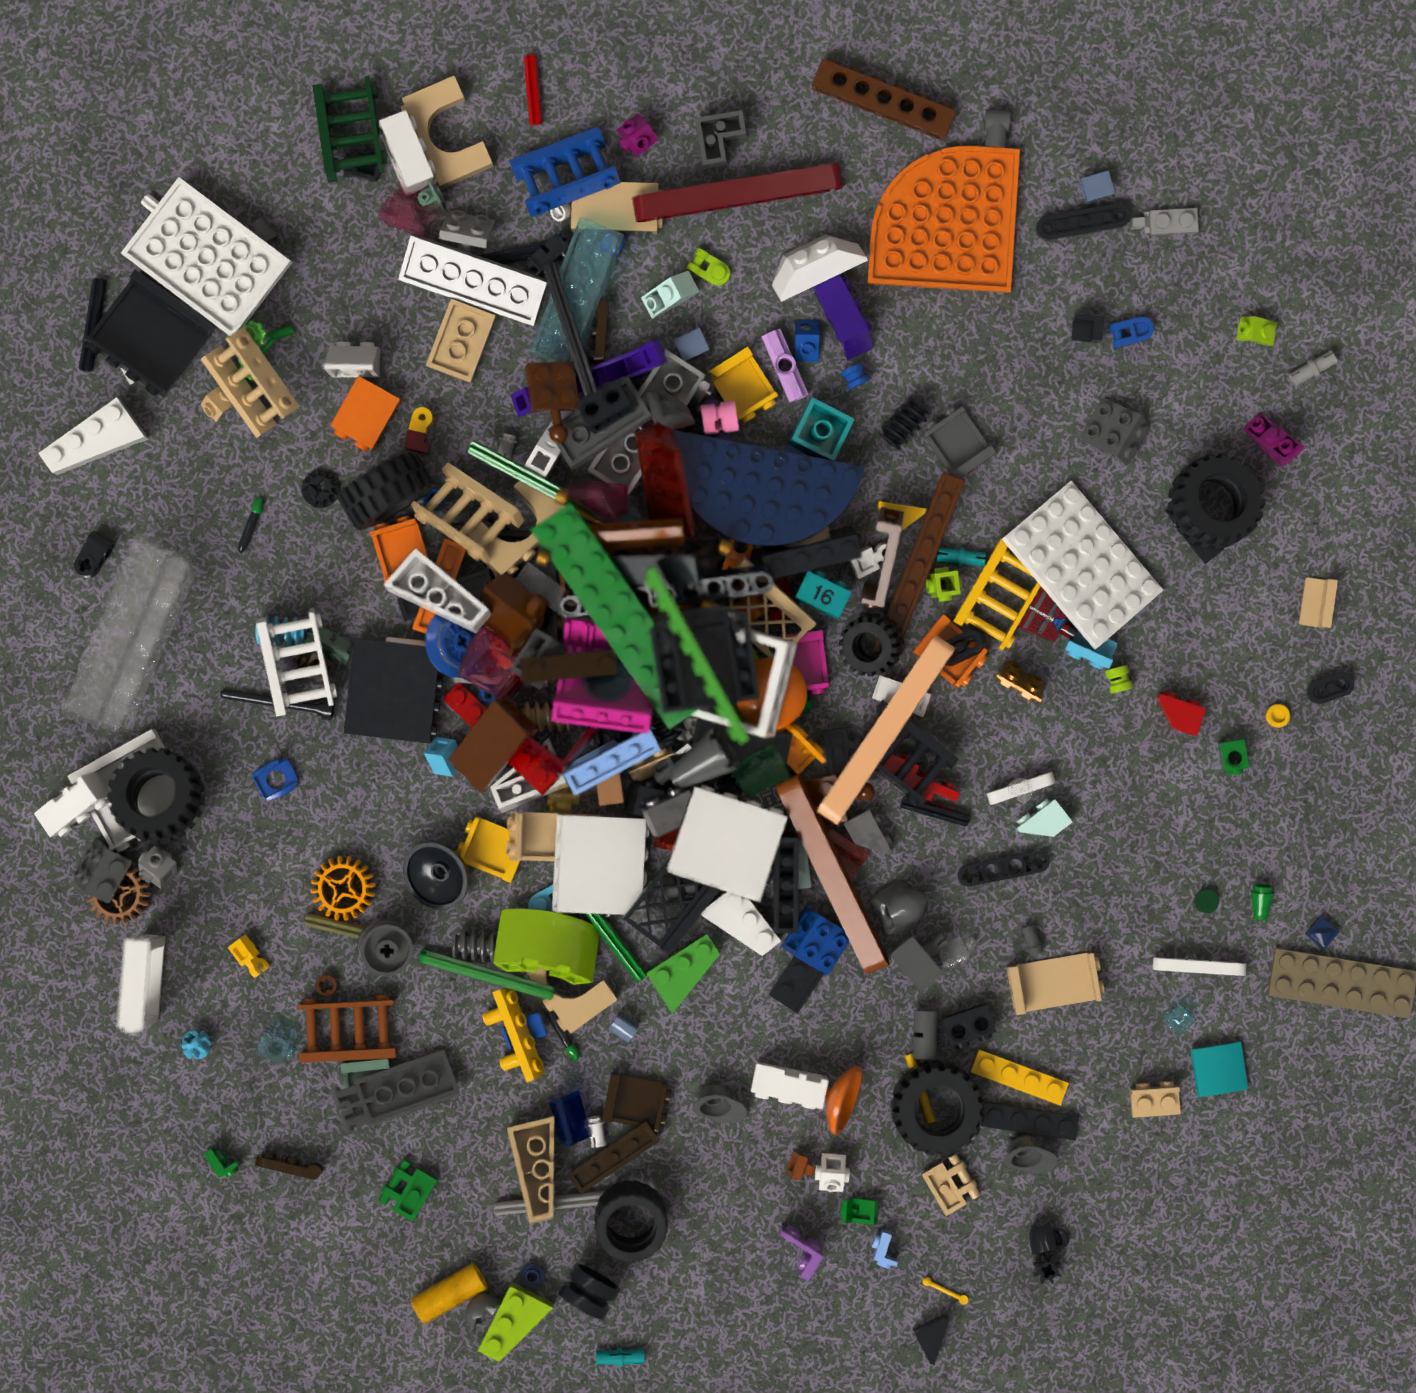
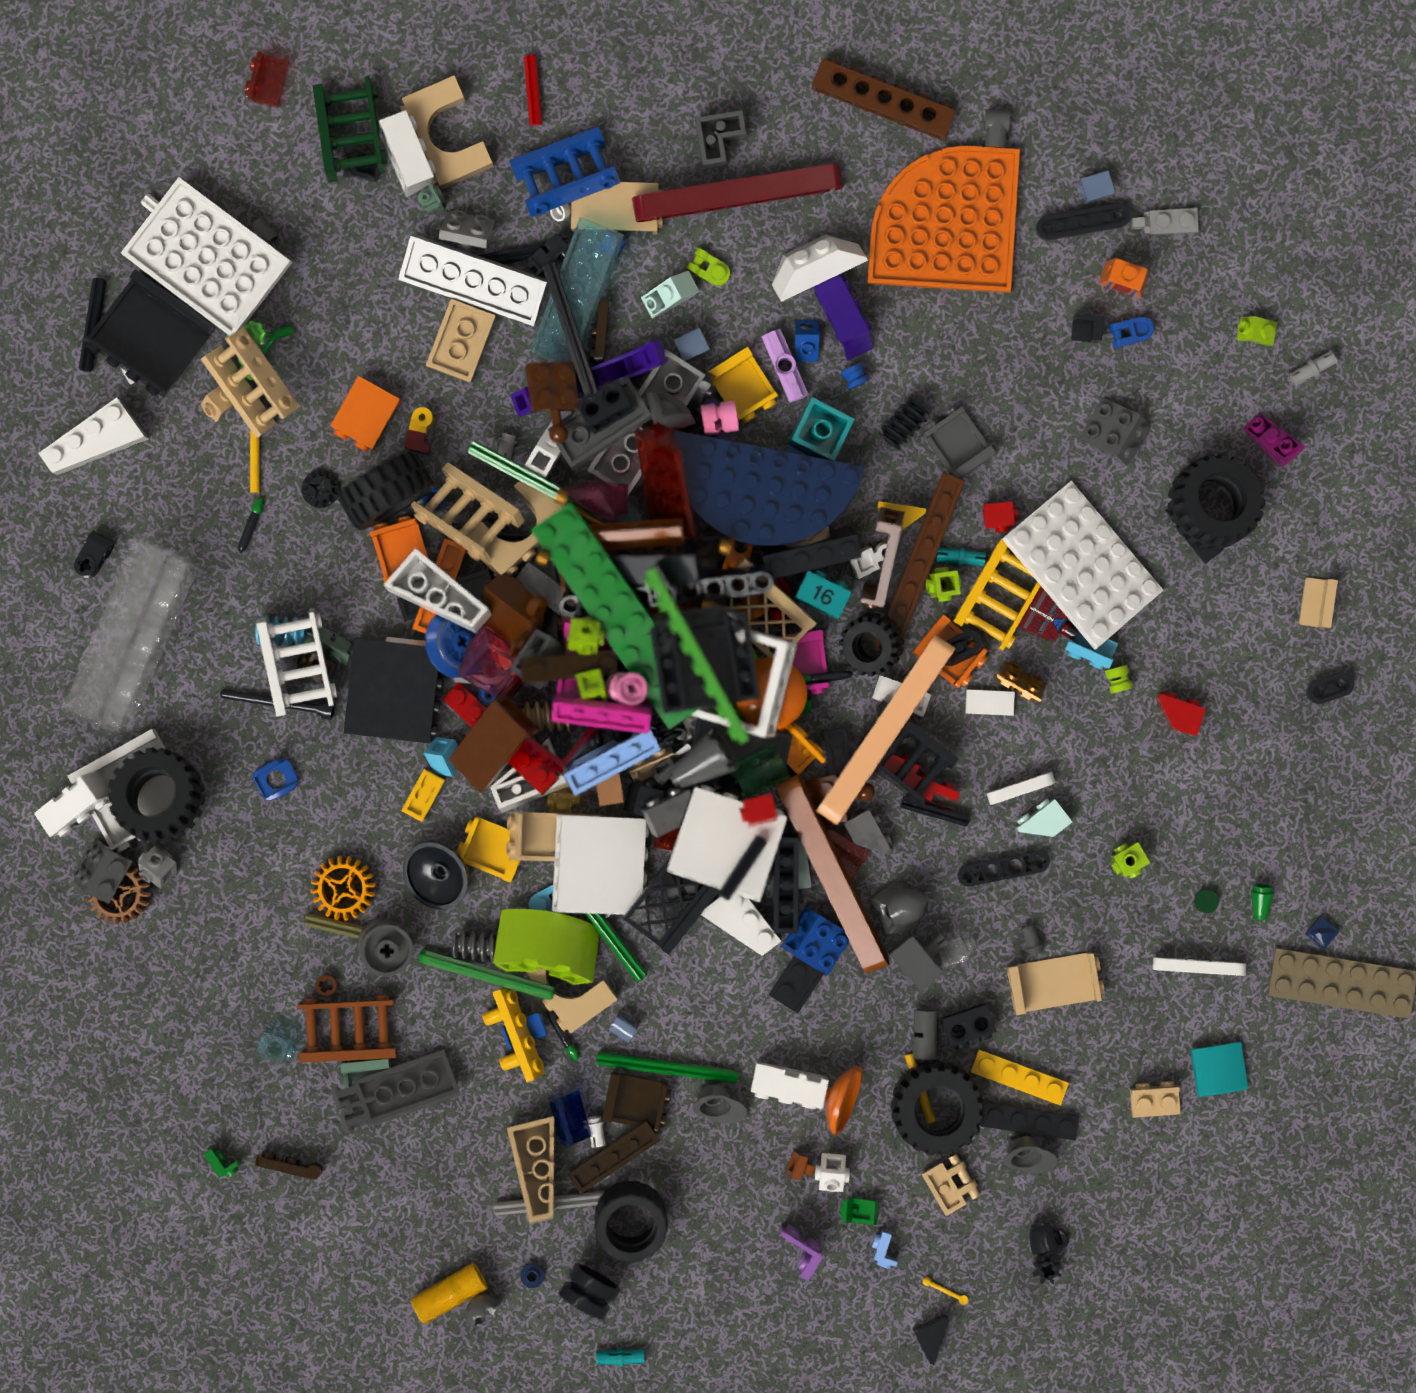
(141, 982): white window -> none
(196, 1044): medium azure gear -> none
(246, 953): yellow plate -> none
(254, 463): none -> yellow bar
(266, 80): none -> clear red bracket
(353, 361): white slope -> none
(401, 214): clear pink slope -> none
(414, 1194): green plate -> none
(423, 795): none -> yellow plate
(513, 1321): lime wedge -> none
(585, 636): none -> lime brick
(591, 684): none -> lime panel
(626, 688): none -> bright pink wheel
(636, 135): magenta brick -> none
(667, 1067): none -> green axle
(683, 970): bright green wedge -> none
(742, 867): none -> black axle
(758, 811): none -> red brick
(827, 676): none -> black piece
(989, 702): none -> white tile
(999, 516): none -> red brick
(1021, 789): clear piece -> none
(1124, 277): none -> orange torso
(1137, 856): none -> lime brick
(1178, 1019): clear light blue tile -> none
(1227, 747): green brick -> none
(1277, 715): yellow tile -> none

